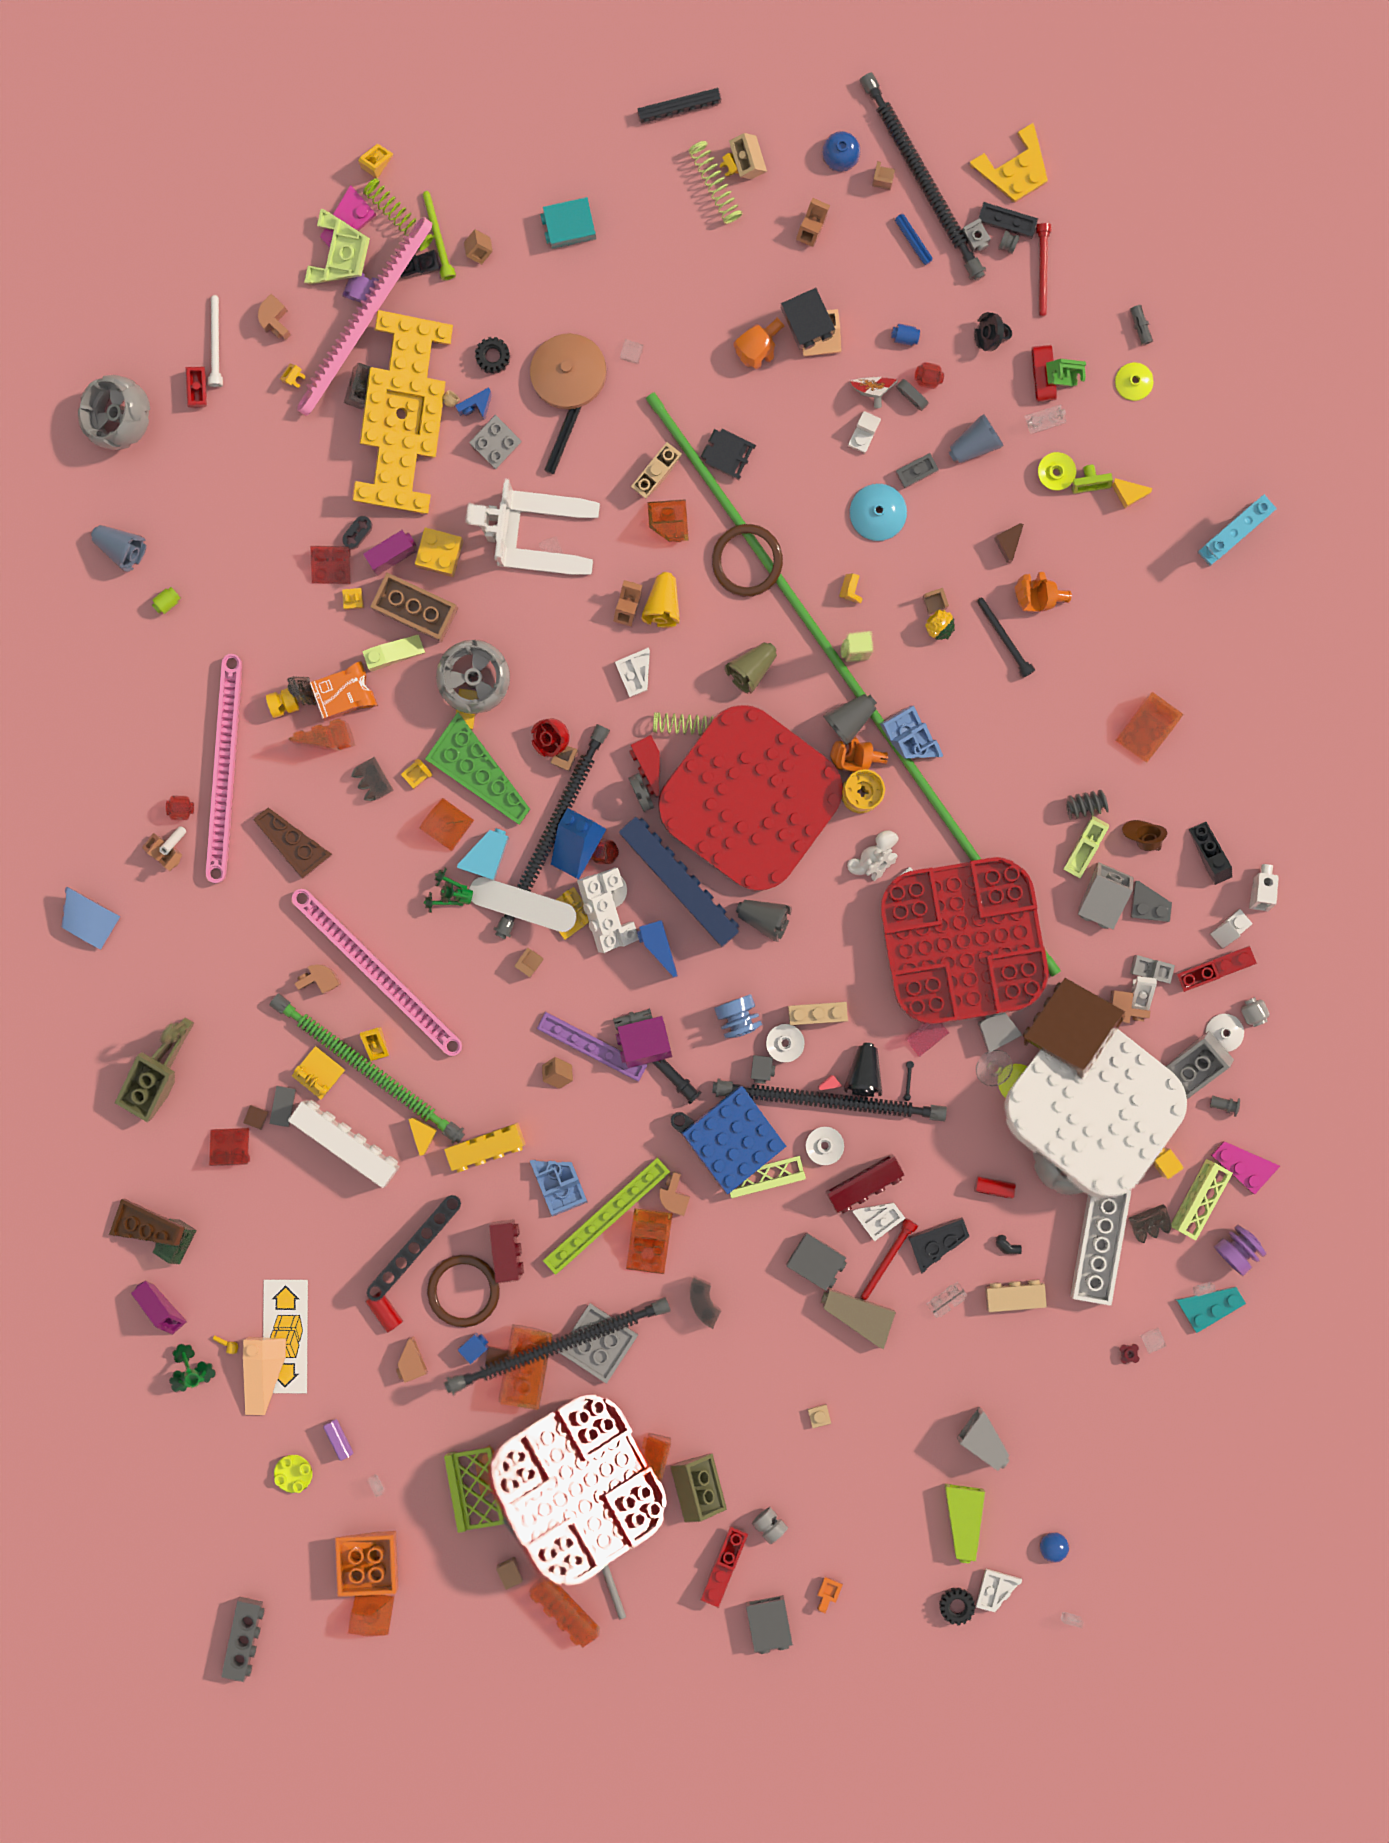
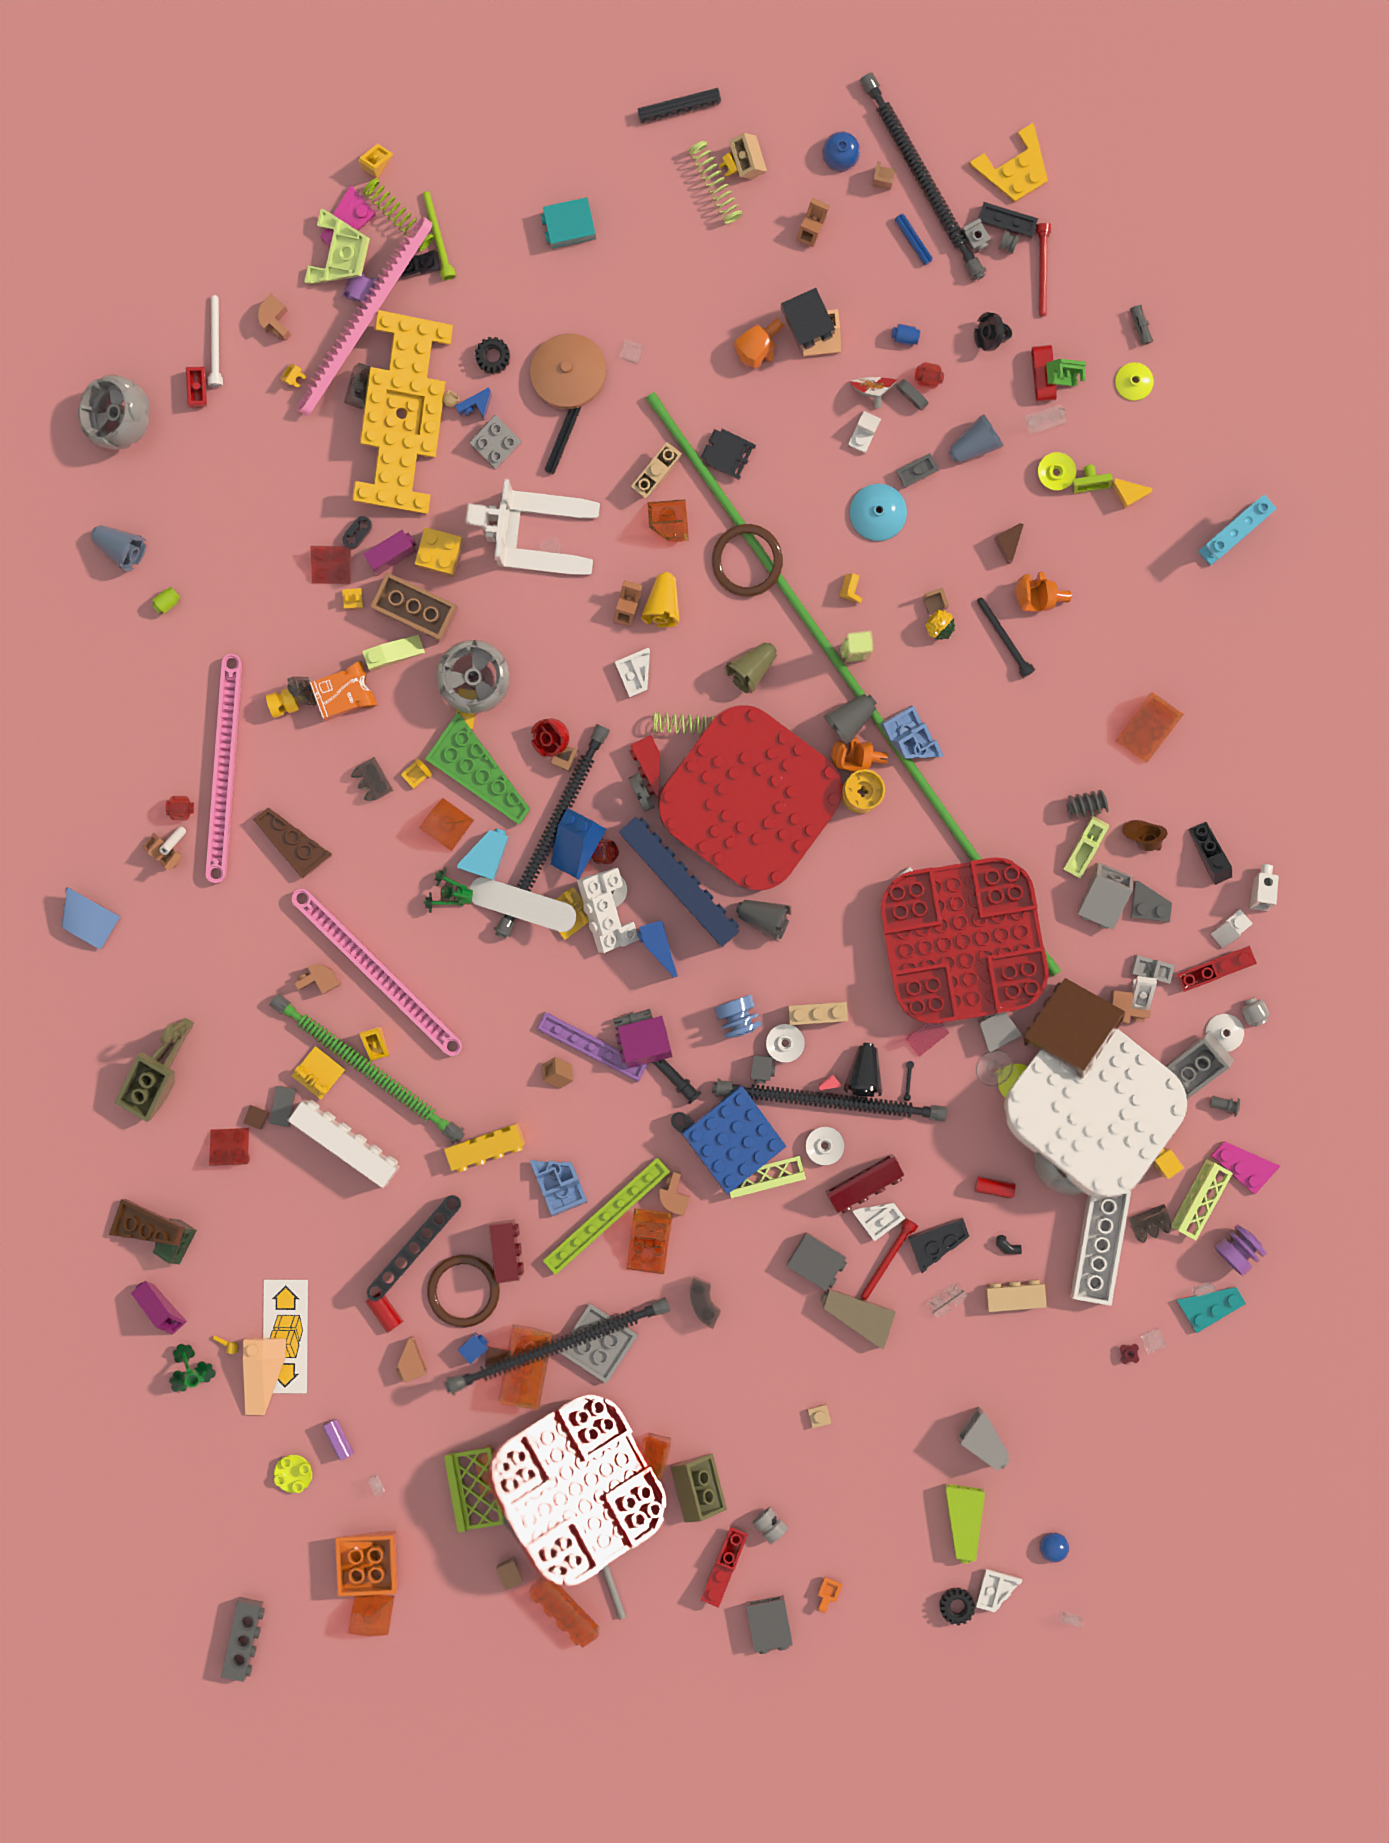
(330, 737): clear orange slope -> none
(422, 1134): yellow slope -> none
(478, 246): medium nougat panel -> none
(529, 962): medium nougat panel -> none
(876, 858): white animal -> none

